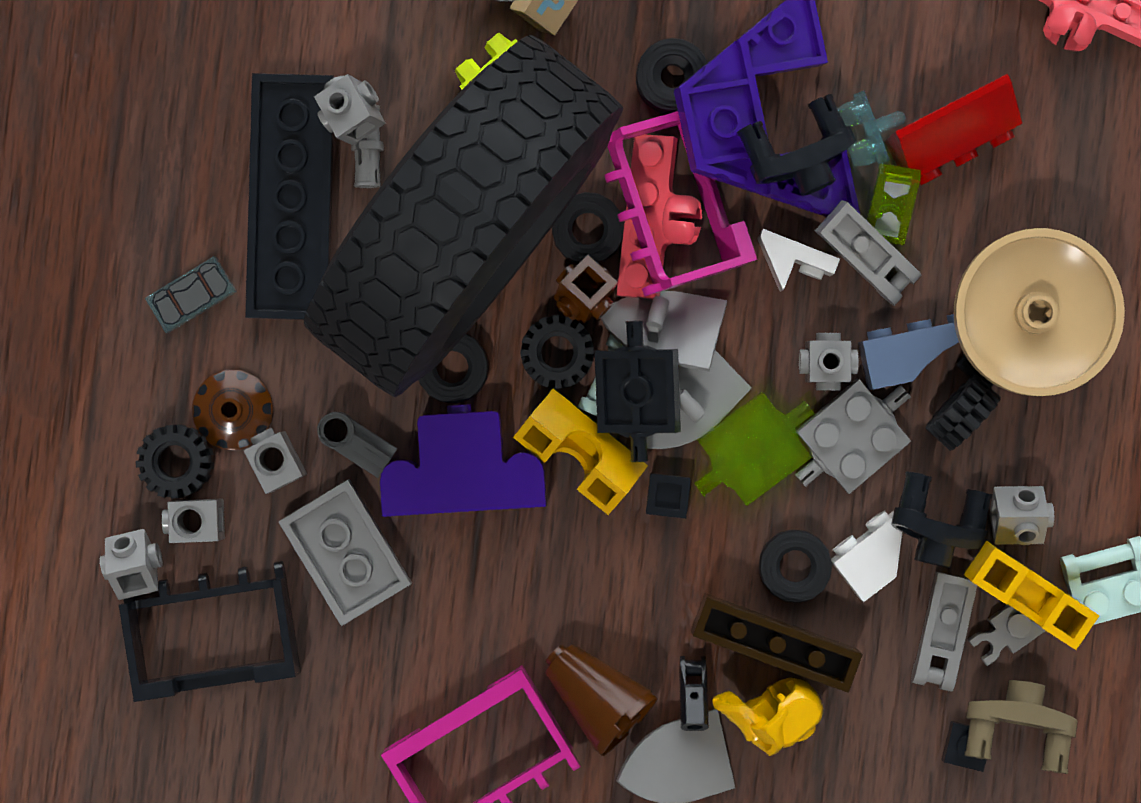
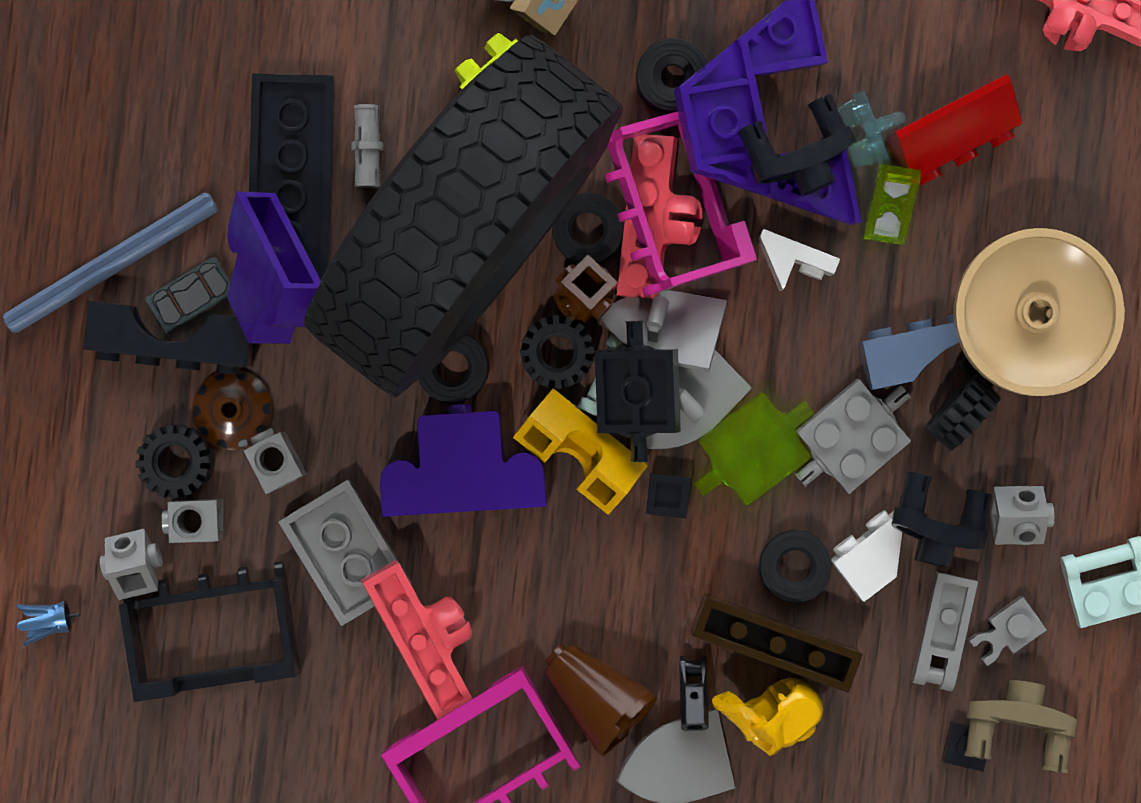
(50, 620): none -> flat silver piece
(110, 262): none -> sand blue axle
(120, 330): none -> black arch
(271, 272): none -> dark purple brick
(349, 108): light grey brick -> none
(360, 444): dark grey piece -> none
(422, 636): none -> coral plate
(812, 361): light grey brick -> none
(867, 251): light grey plate -> none
(1031, 595): yellow arch -> none

